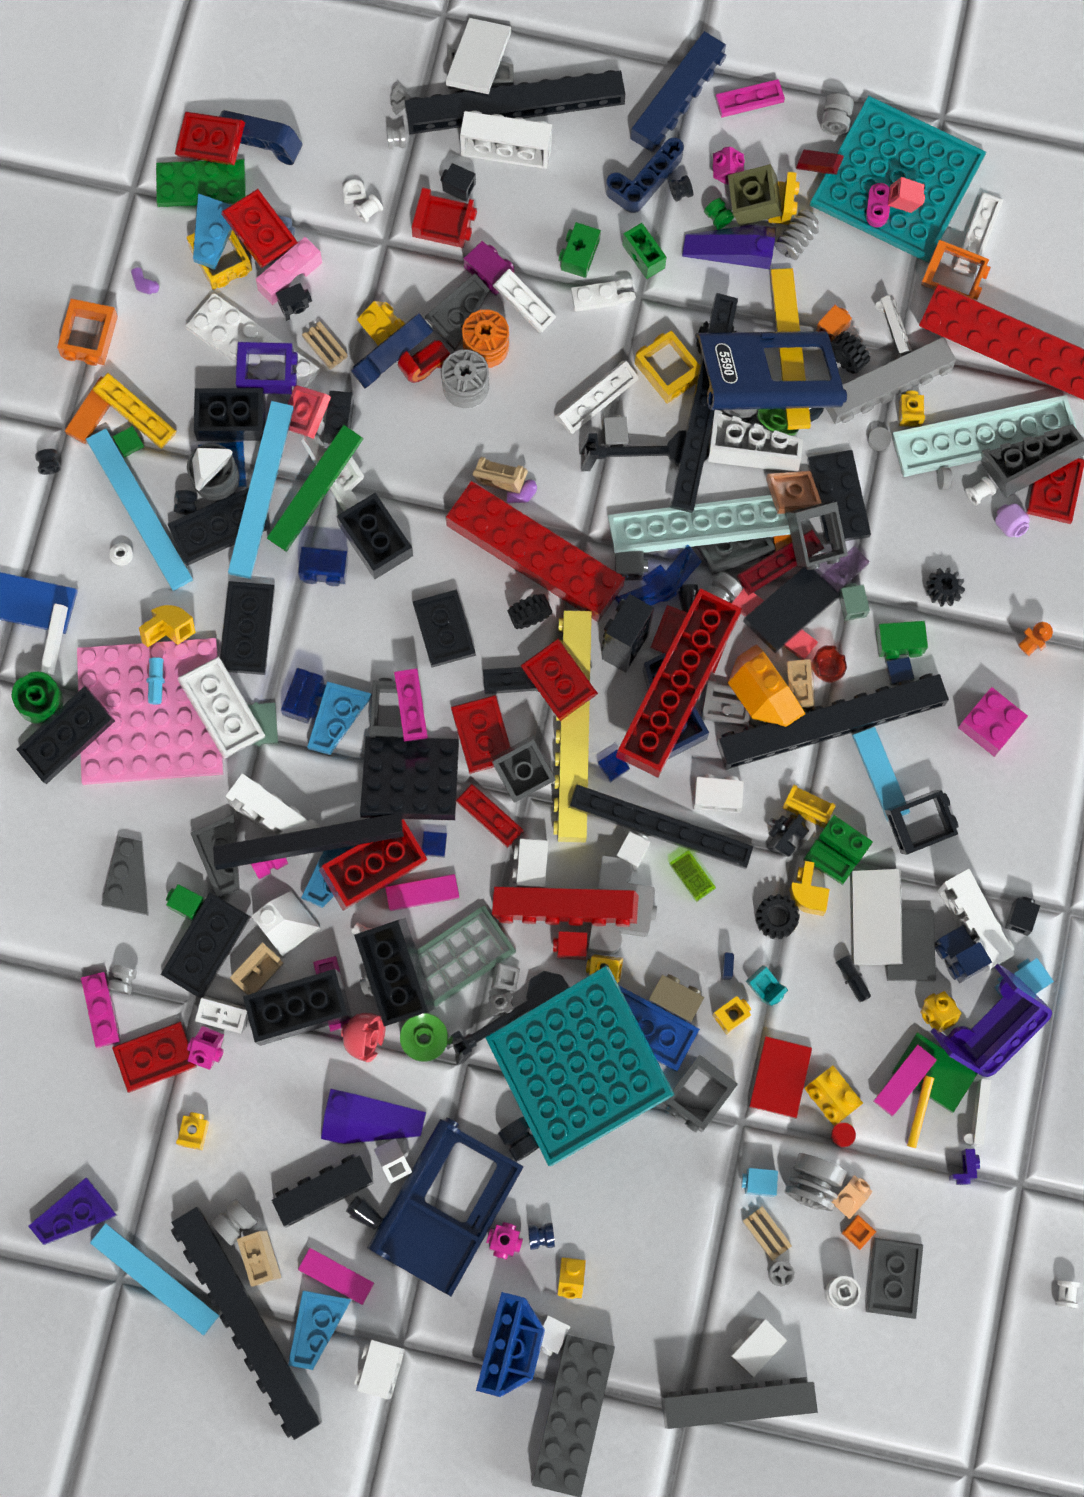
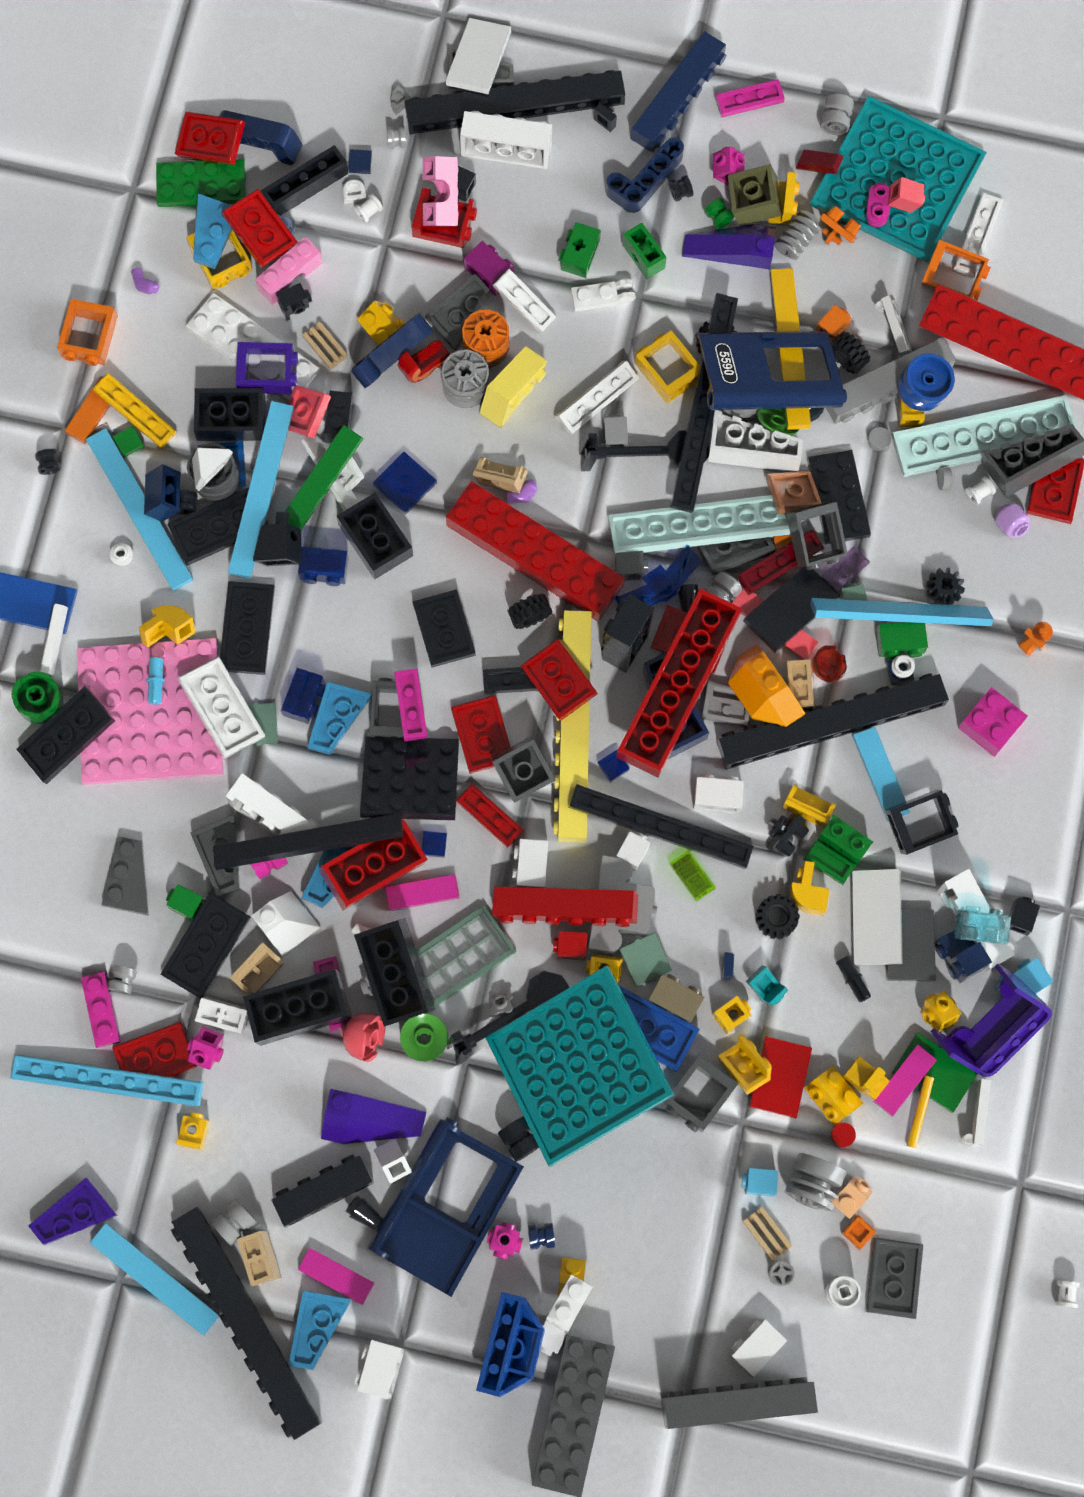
(107, 1080): none -> medium azure tile
(162, 493): none -> dark blue brick
(279, 543): none -> black torso
(306, 180): none -> black brick
(360, 161): none -> dark blue tile
(405, 482): none -> clear blue tile
(444, 208): none -> bright pink arch
(505, 977): light grey tile -> none
(512, 386): none -> light yellow wedge
(569, 1303): none -> white brick
(605, 117): none -> black plate
(645, 959): none -> sand green piece
(746, 1065): none -> yellow bracket
(847, 232): none -> orange hips
(866, 1078): none -> yellow brick
(901, 612): none -> medium azure tile
(906, 660): none -> white plate
(926, 382): none -> blue wheel
(970, 1164): dark purple bracket -> none
(981, 926): none -> clear light blue brick

